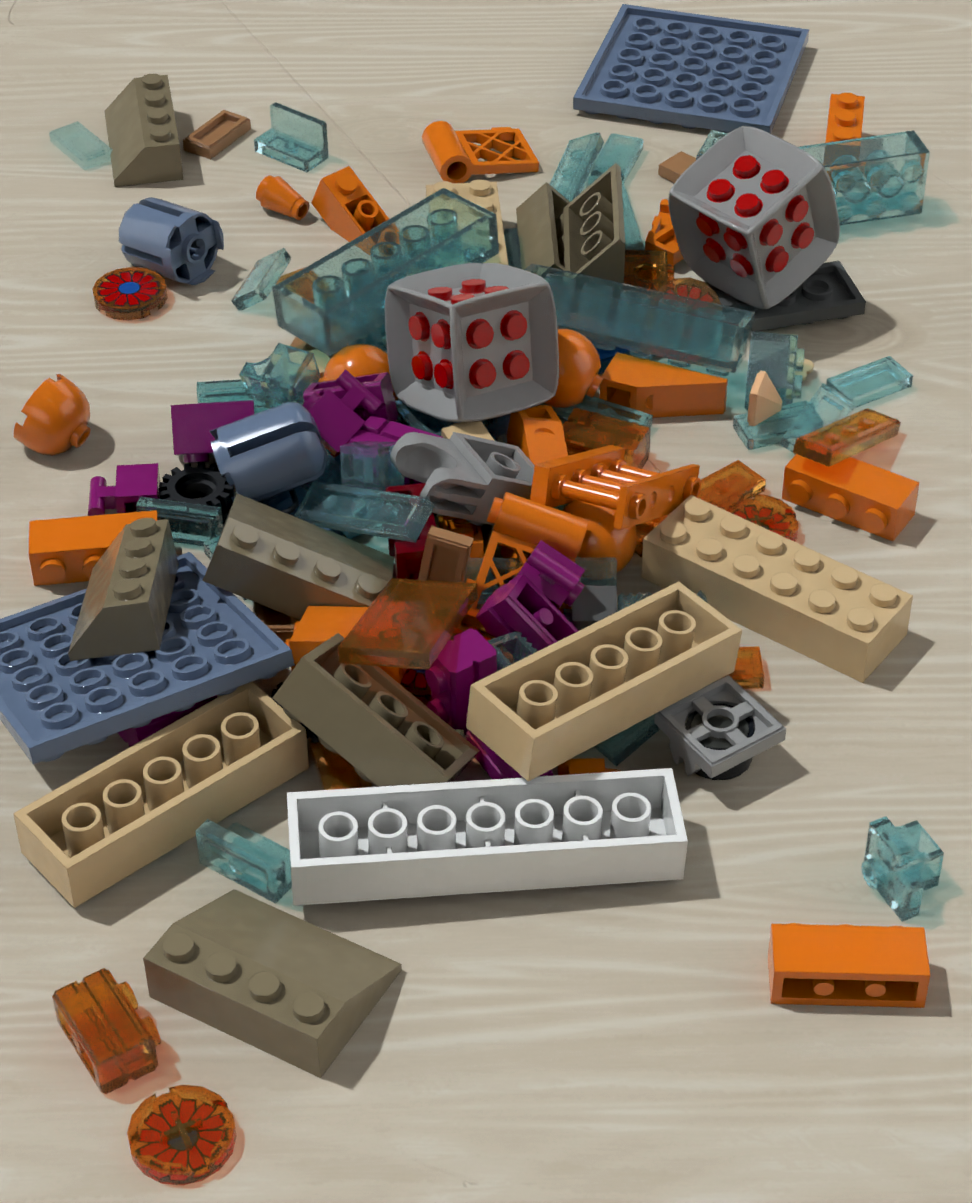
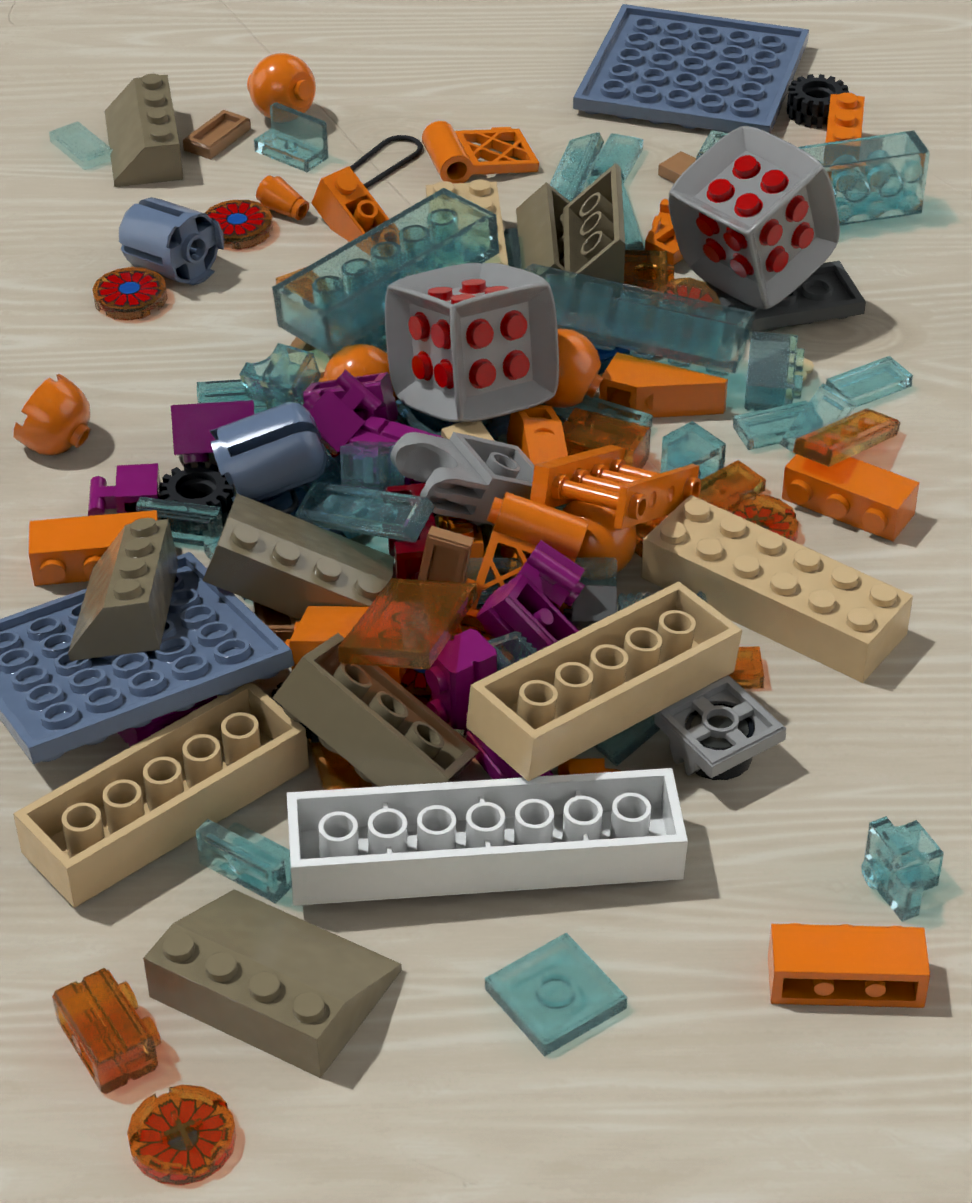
(242, 222): none -> tile
(261, 279): clear light blue tile -> none
(281, 80): none -> orange brick
(394, 167): none -> black piece
(555, 994): none -> clear light blue tile
(692, 446): none -> clear light blue slope
(763, 399): light nougat slope -> none
(810, 99): none -> black tyre

